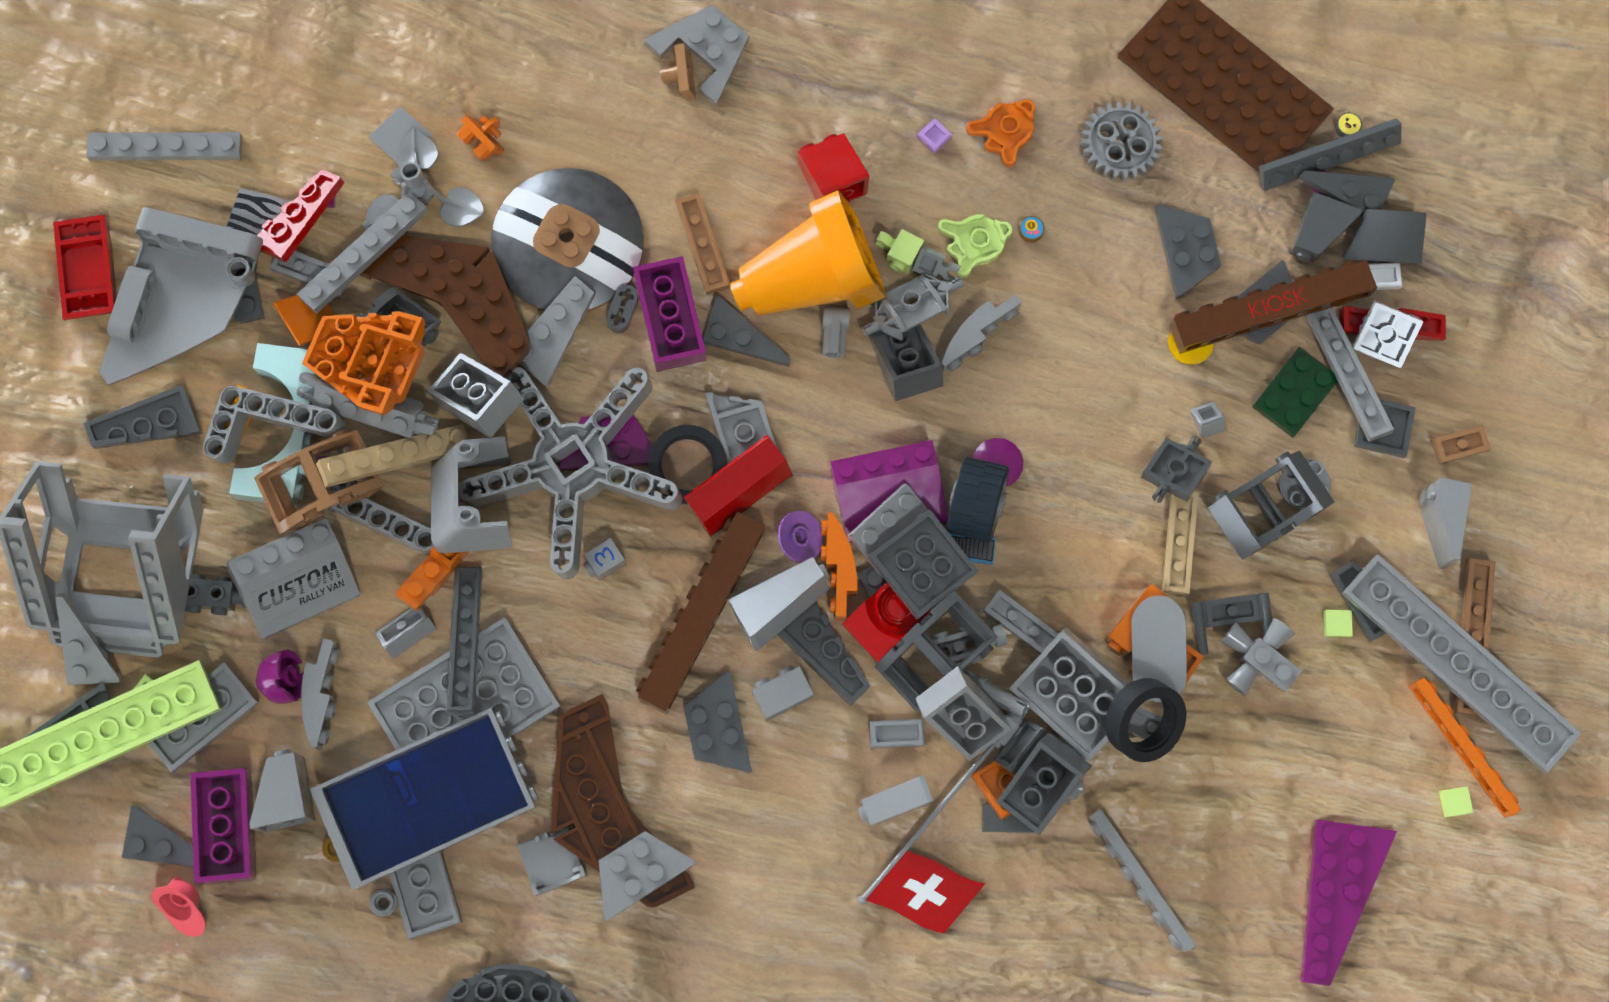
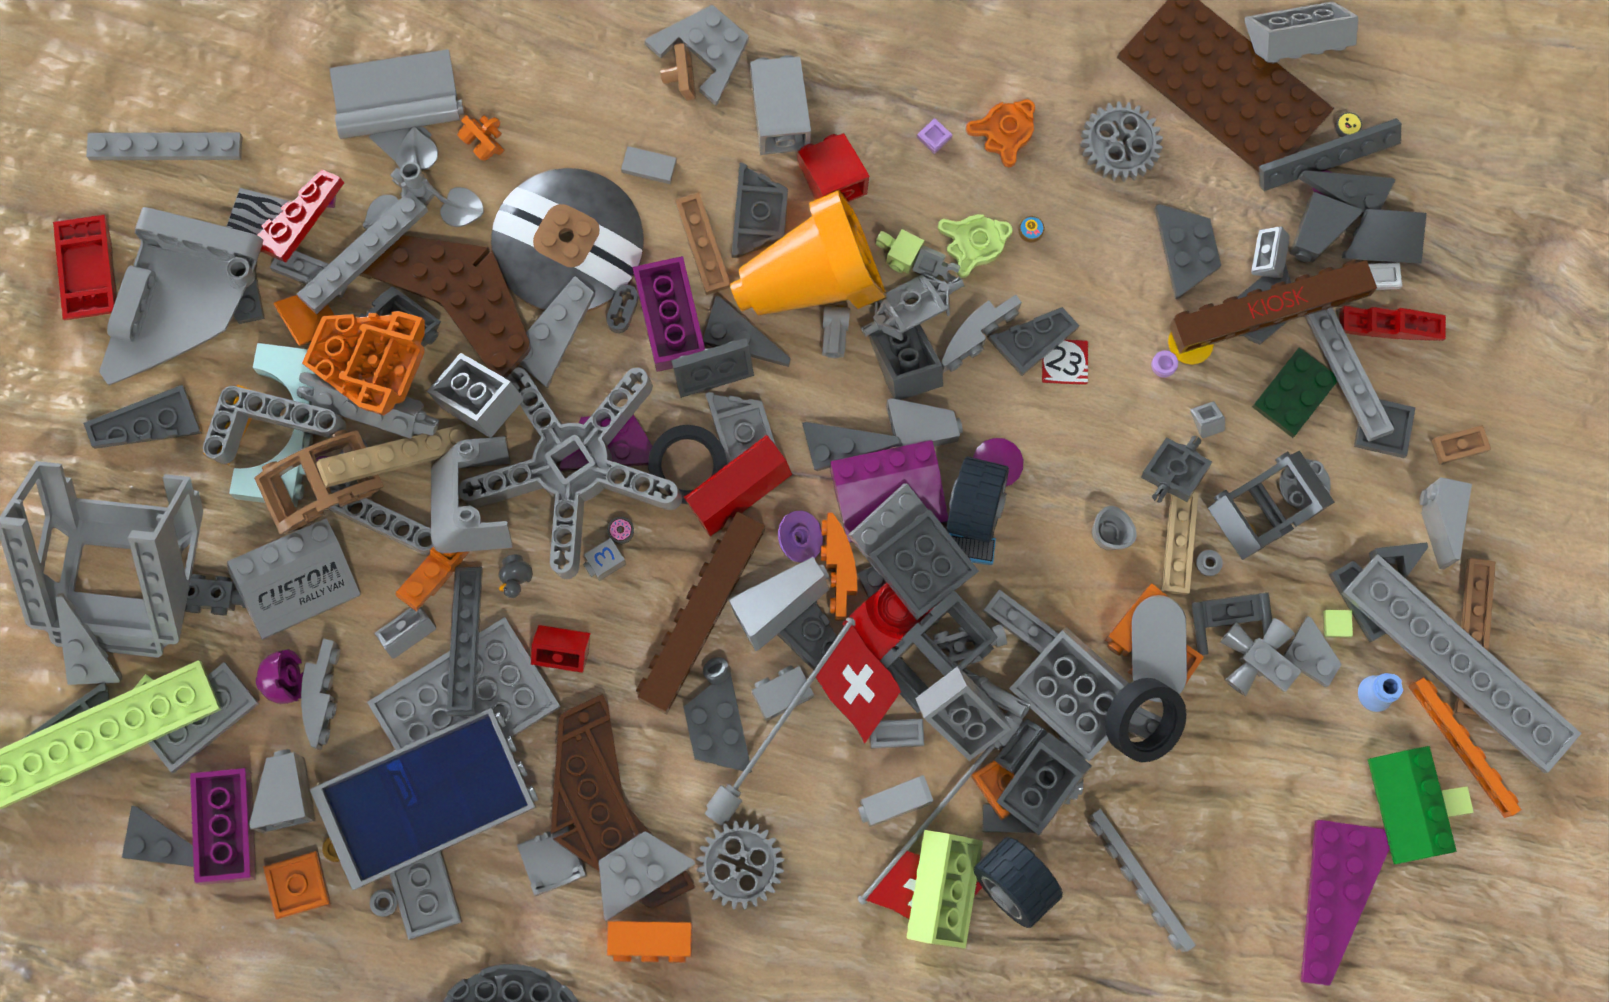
(180, 906): coral piece -> none
(296, 885): none -> orange tile
(395, 94): none -> light grey door
(513, 574): none -> dark grey animal
(560, 648): none -> red brick
(620, 530): none -> tile
(648, 165): none -> light grey tile
(649, 941): none -> orange brick
(713, 367): none -> dark grey plate
(717, 670): none -> dark grey tile
(750, 842): none -> light grey gear
(758, 212): none -> dark grey wing
(780, 104): none -> light grey slope
(836, 443): none -> dark grey wing
(853, 683): none -> red flag
(922, 423): none -> light grey slope
(944, 889): none -> yellowish green slope
(1018, 882): none -> black wheel
(1030, 342): none -> dark grey wing
(1067, 363): none -> sticker
(1113, 529): none -> light grey helmet
(1164, 364): none -> lavender tile
(1201, 564): none -> light grey plate
(1270, 252): none -> light grey slope
(1302, 31): none -> light grey slope
(1313, 654): none -> light grey wing
(1372, 692): none -> light blue plant
(1387, 334): piece -> none
(1404, 555): none -> dark grey slope
(1412, 805): none -> green slope

